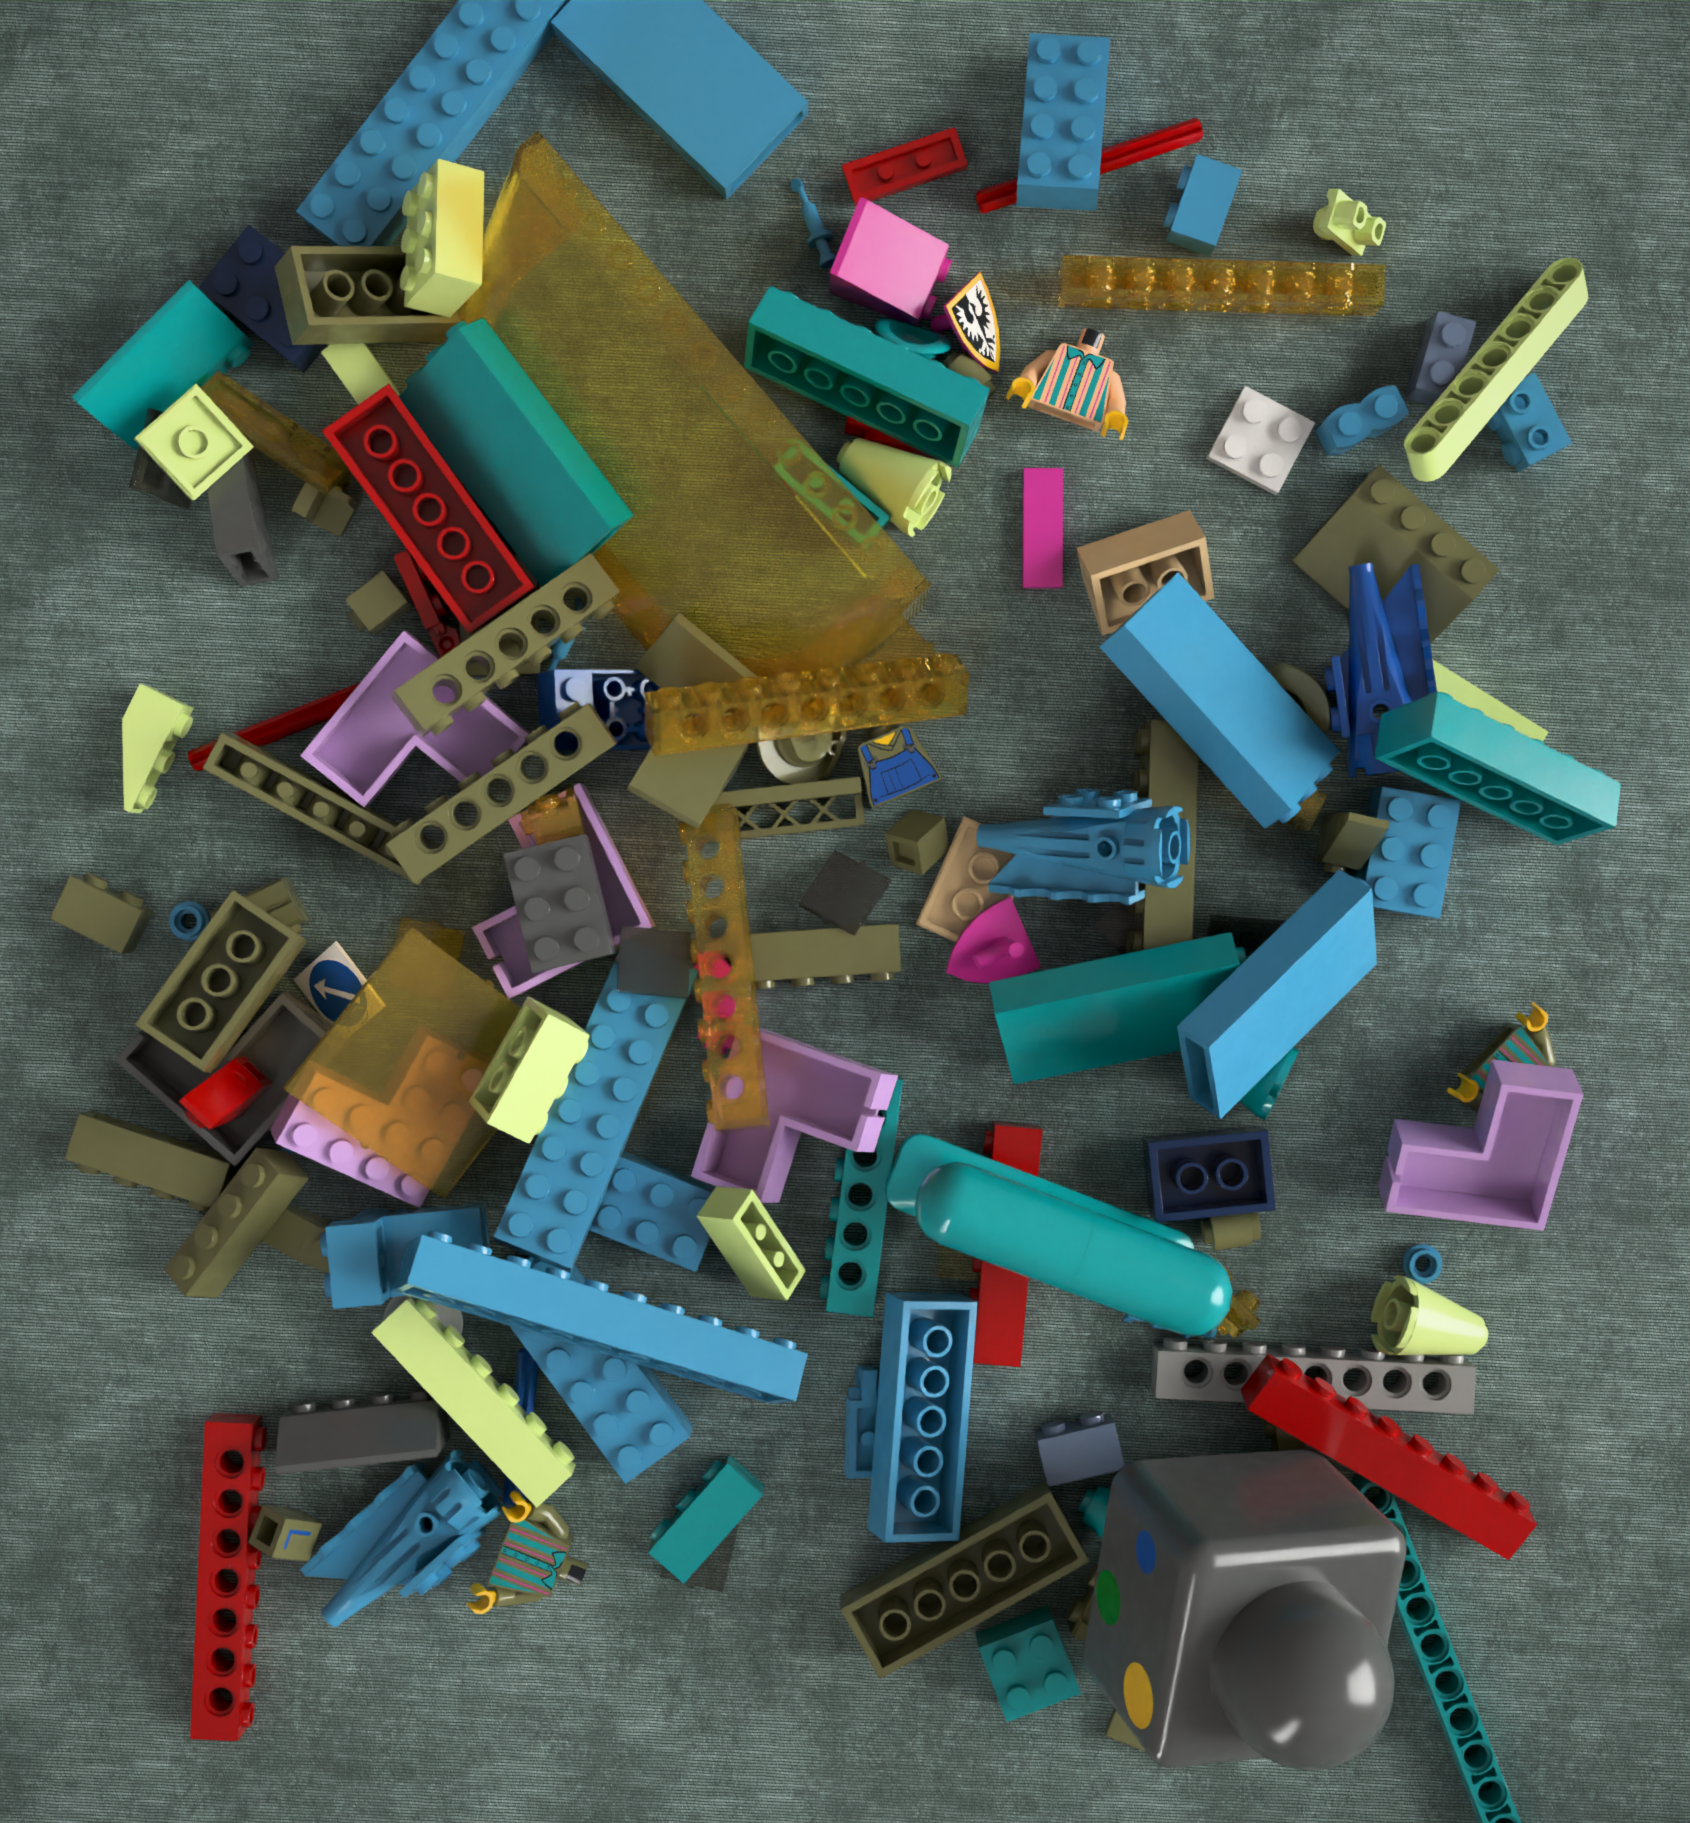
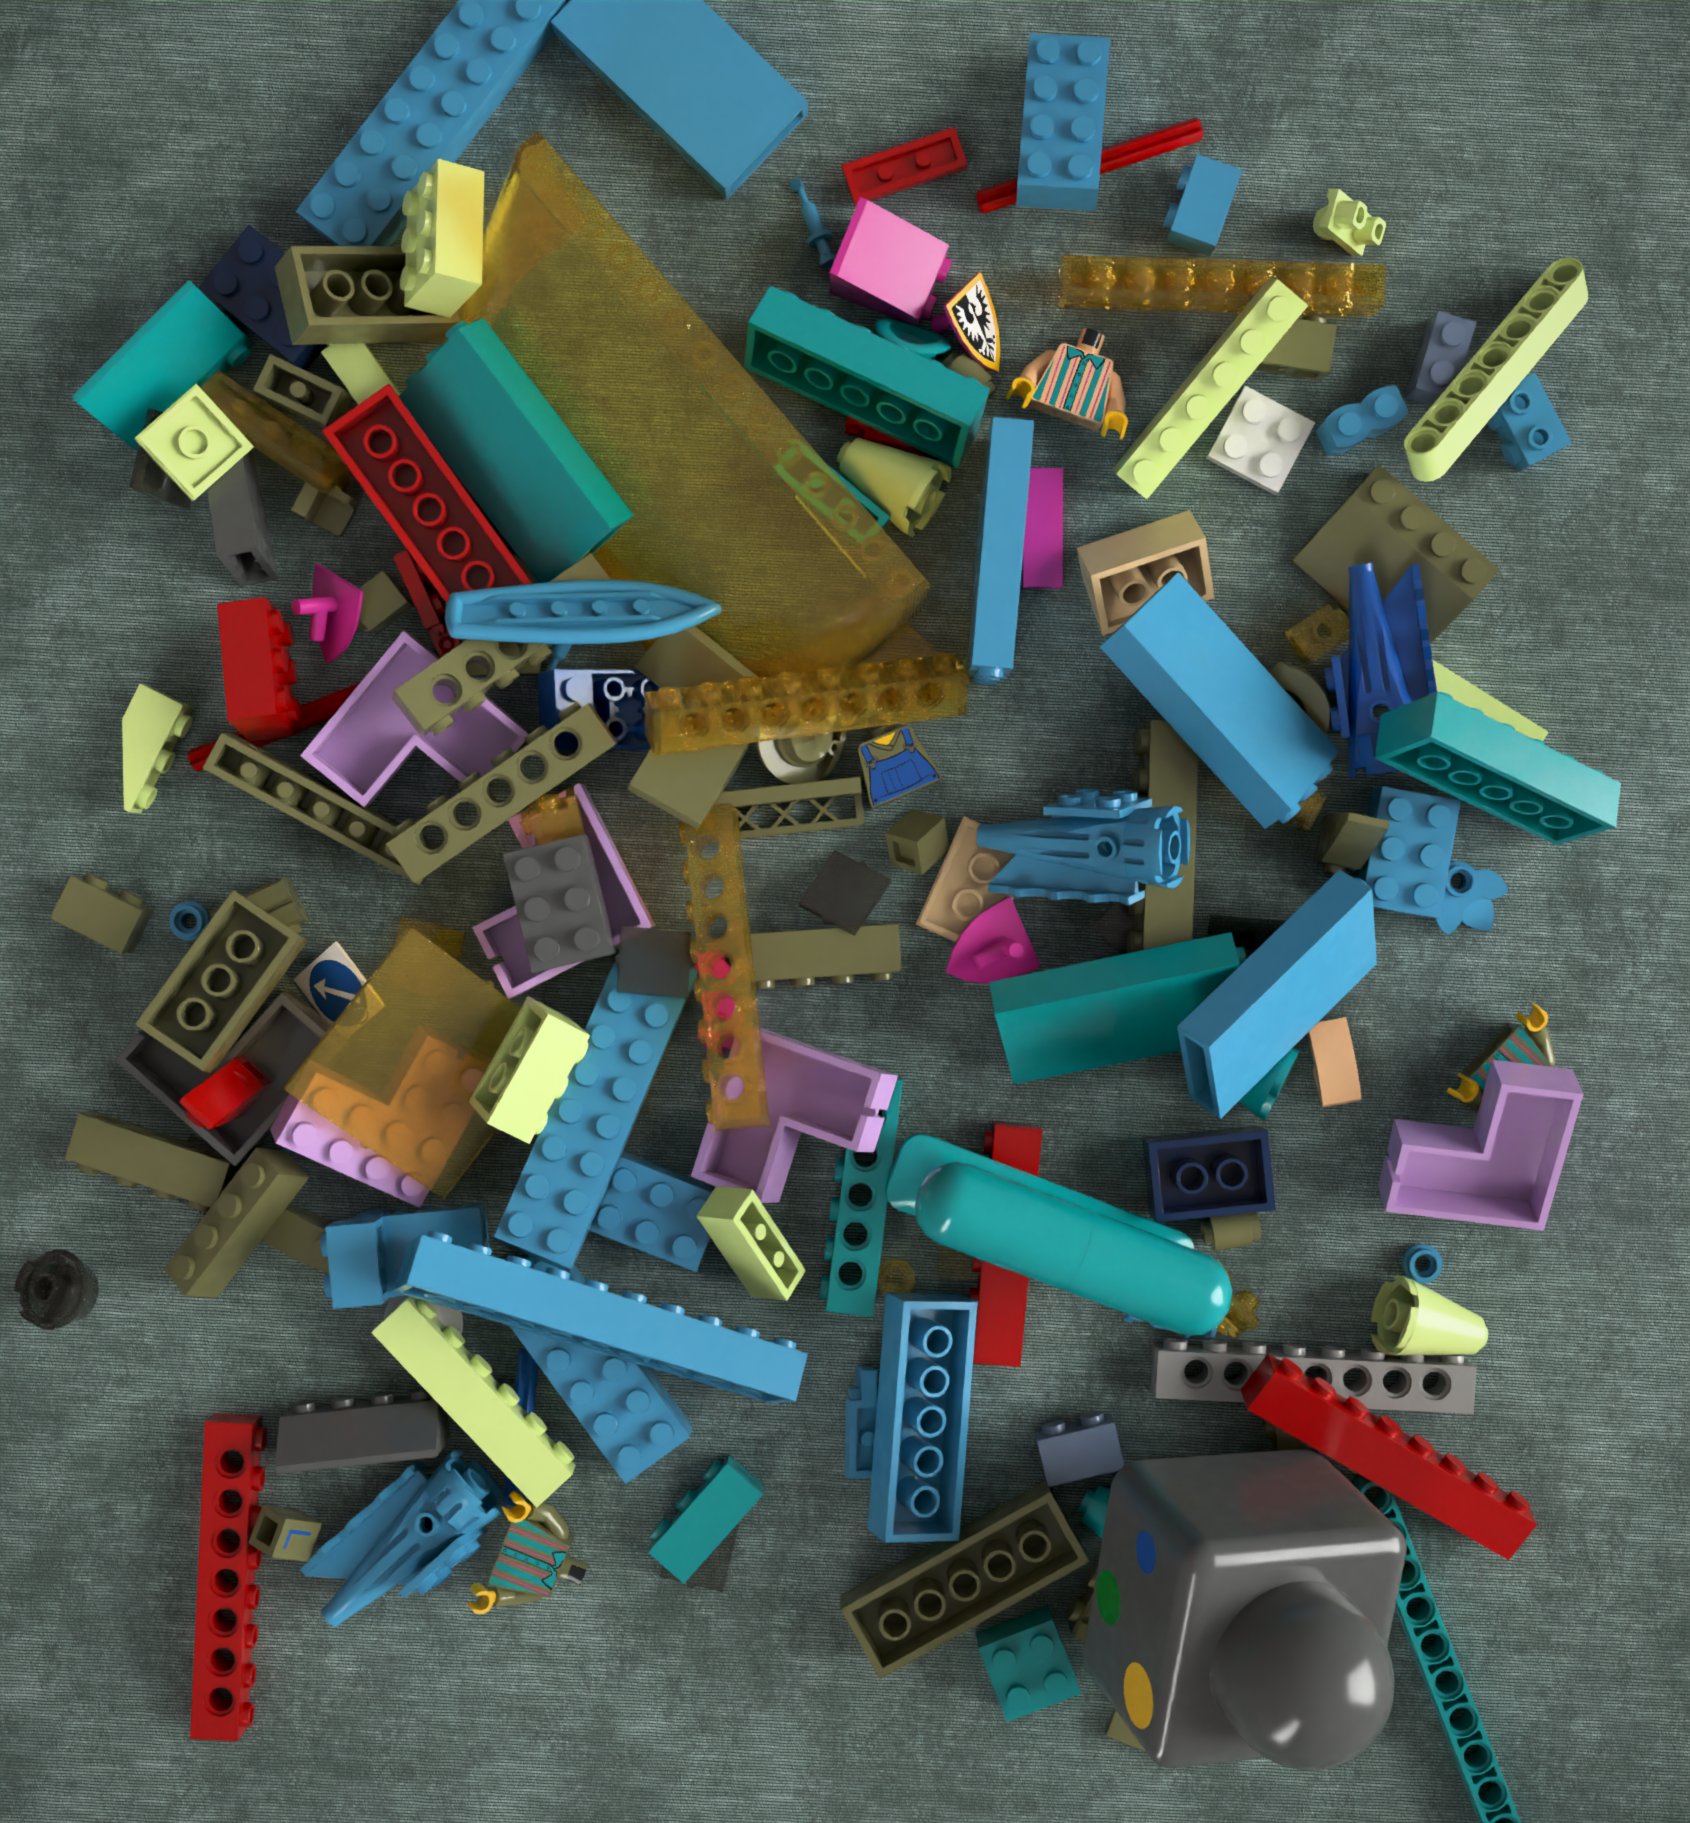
(56, 1289): none -> clear smoke cone
(258, 669): none -> red brick
(301, 392): none -> olive brick
(333, 612): none -> dark pink shield
(576, 612): none -> dark azure piece
(896, 1265): none -> clear yellow plate
(999, 550): none -> dark azure brick
(1209, 387): none -> yellowish green brick
(1303, 350): none -> olive slope
(1304, 635): none -> clear yellow brick
(1334, 1063): none -> light nougat slope
(1472, 900): none -> dark azure plate

